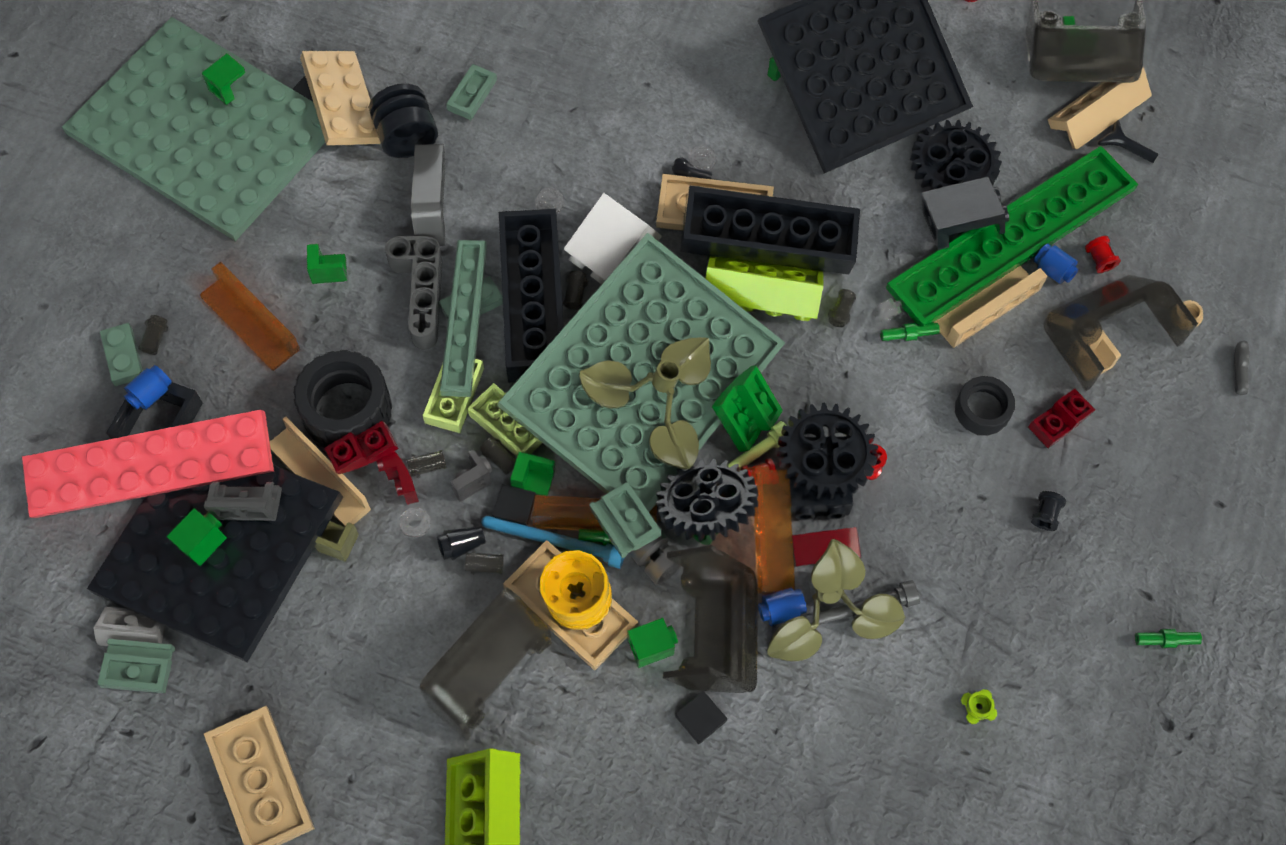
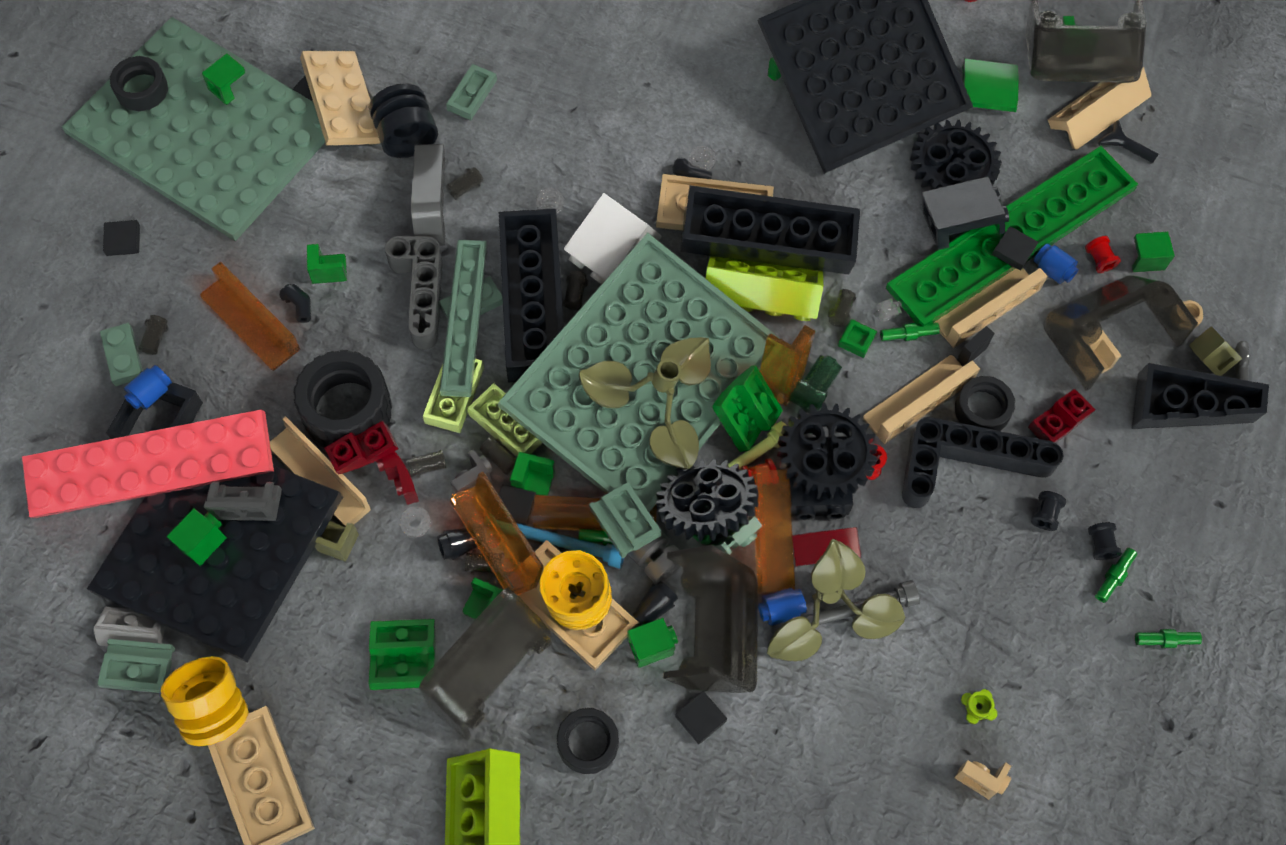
(121, 238): none -> black piece
(133, 67): none -> black tyre
(204, 701): none -> yellow wheel
(297, 296): none -> black arm
(400, 653): none -> green slope
(465, 182): none -> clear smoke pin
(480, 598): none -> green panel
(498, 536): none -> clear orange panel
(576, 718): none -> black tyre
(655, 603): none -> black cone
(743, 537): none -> sand green plate
(786, 363): none -> clear orange panel
(816, 383): none -> clear green piece
(857, 338): none -> green tile
(919, 398): none -> tan panel
(971, 452): none -> black beam
(975, 346): none -> black piece
(980, 780): none -> tan bracket
(991, 84): none -> green slope
(1015, 248): none -> black piece
(1104, 541): none -> black bush
(1116, 575): none -> green bar
(1153, 251): none -> green panel
(1194, 398): none -> black wedge
(1215, 351): none -> olive panel

